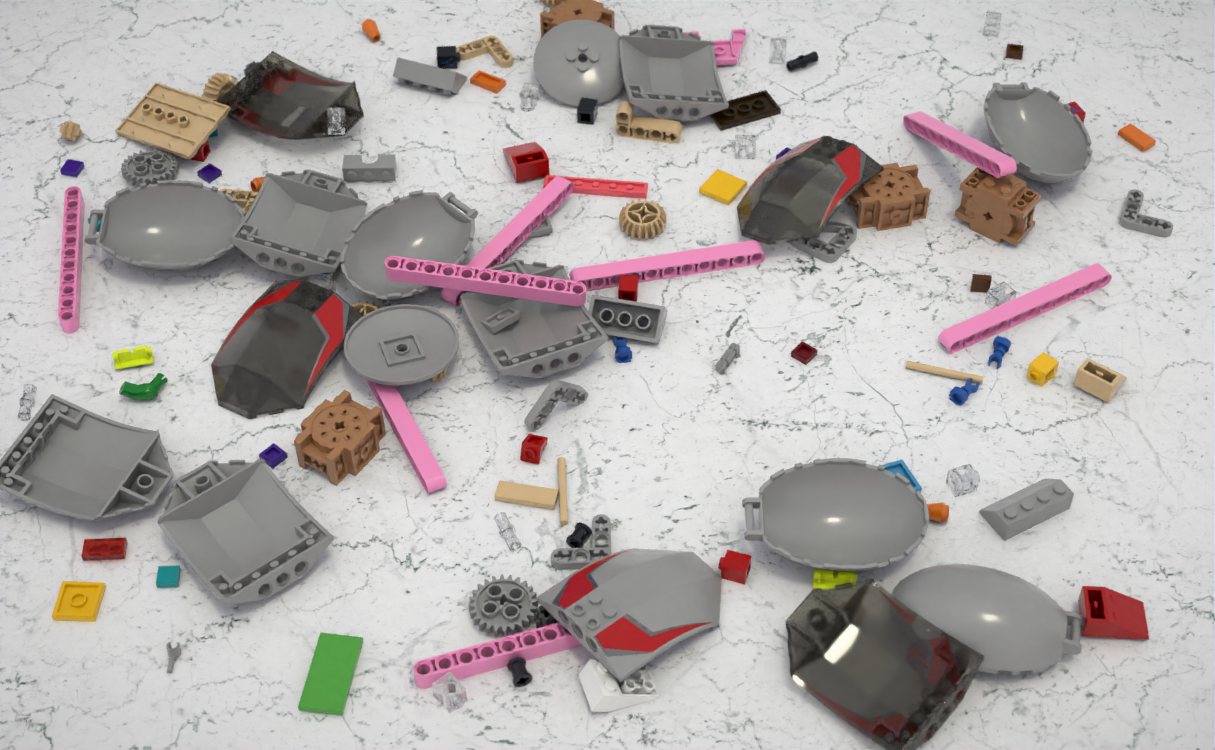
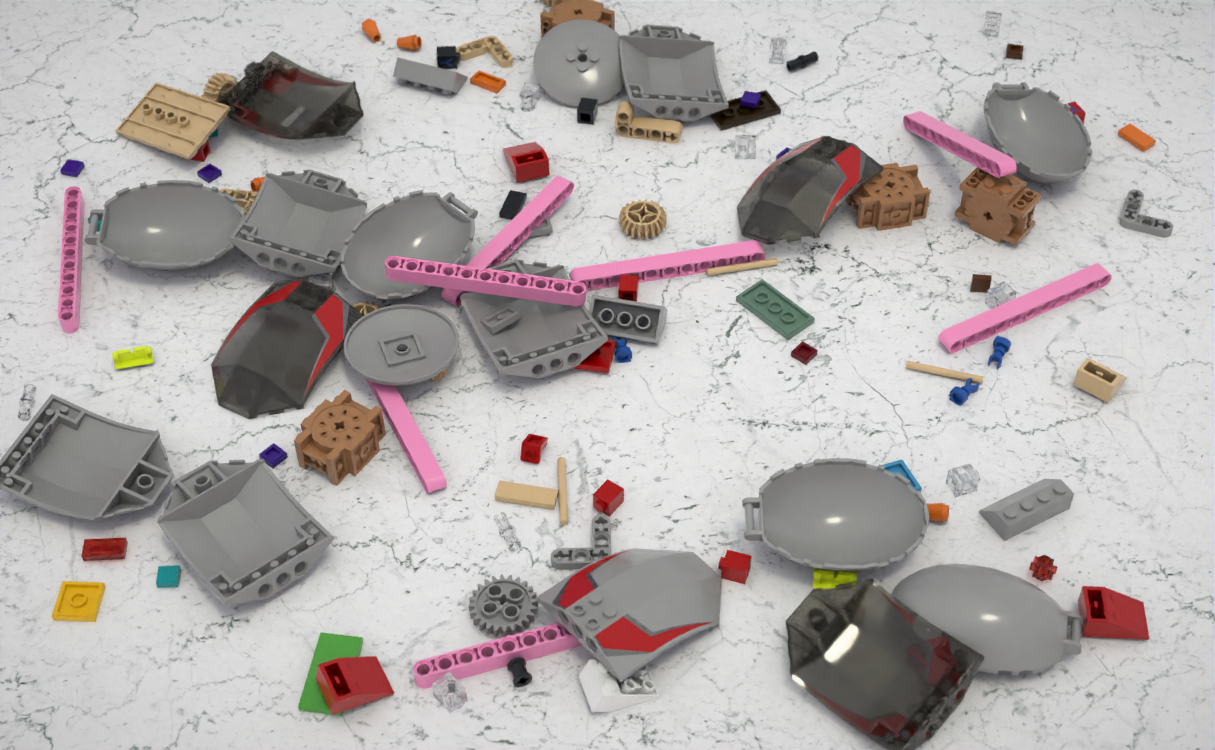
(70, 131): tan gear -> none
(136, 169): light grey gear -> none
(143, 391): green arm -> none
(173, 653): light grey hand -> none
(336, 121): clear brick -> none
(352, 682): none -> red slope
(381, 170): light grey arch -> none
(410, 42): none -> orange cone
(512, 204): none -> black tile
(543, 618): dark grey gear -> none
(554, 392): light grey beam -> none
(578, 535): black bush -> none
(600, 359): none -> red plate
(605, 187): coral tile -> none
(608, 497): none -> red brick
(723, 186): yellow tile -> none
(727, 357): light grey axle -> none
(728, 51): bright pink wing -> none
(742, 266): none -> tan bar
(750, 99): none -> dark purple tile
(775, 309): none -> sand green tile
(828, 251): light grey beam -> none
(1042, 369): yellow brick -> none
(1043, 568): none -> clear red gear

